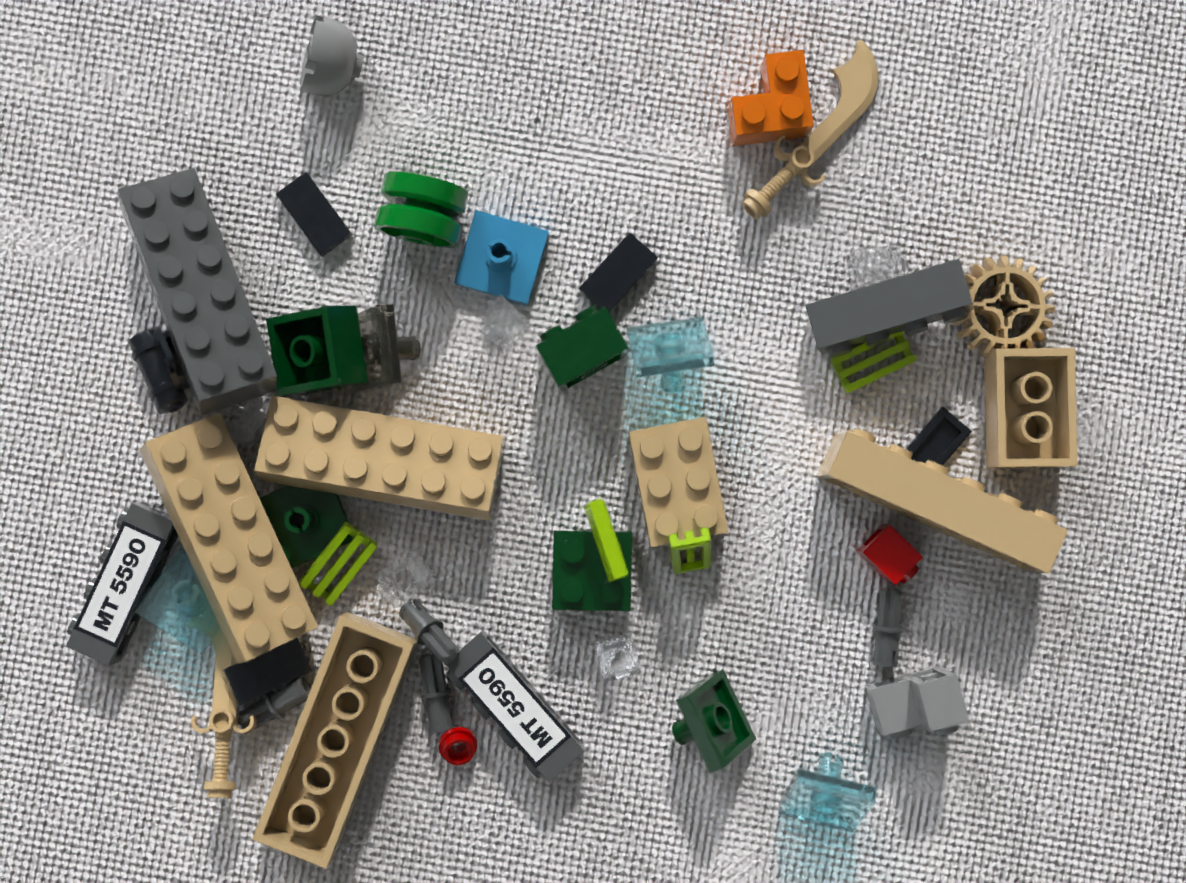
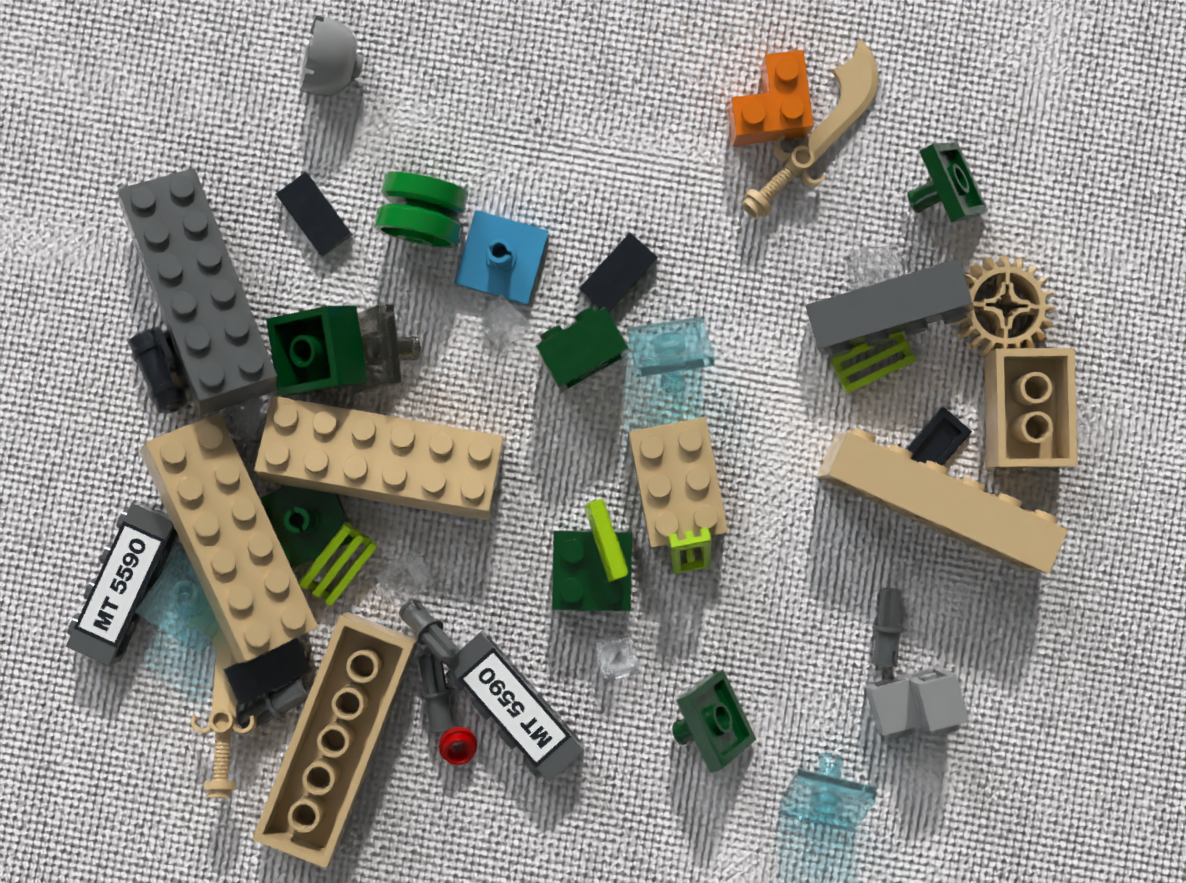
(890, 555): red brick -> none
(950, 183): none -> dark green tile

